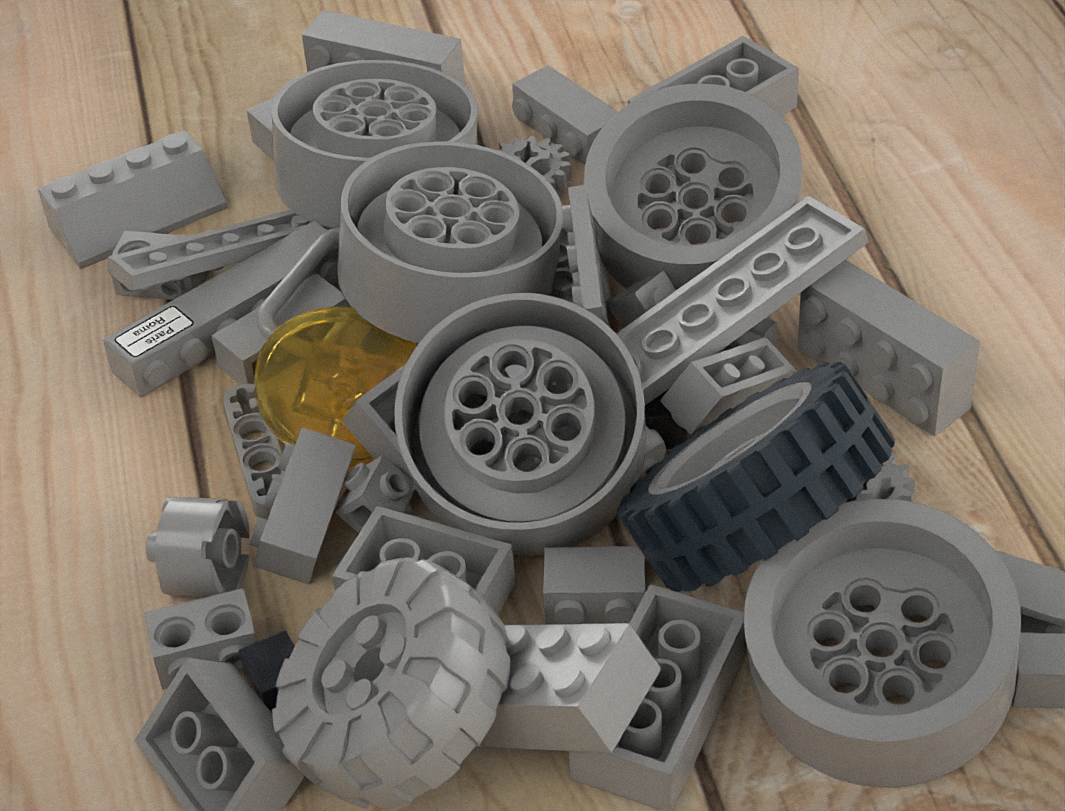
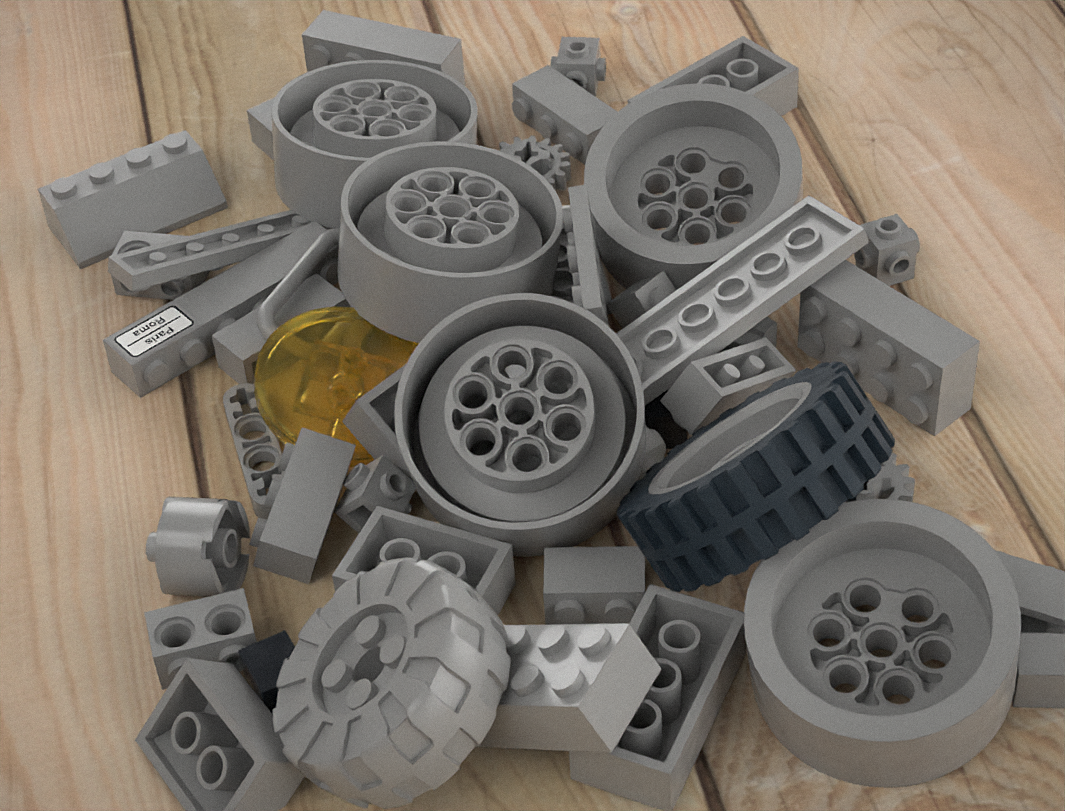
(581, 62): none -> light grey brick
(890, 250): none -> light grey brick

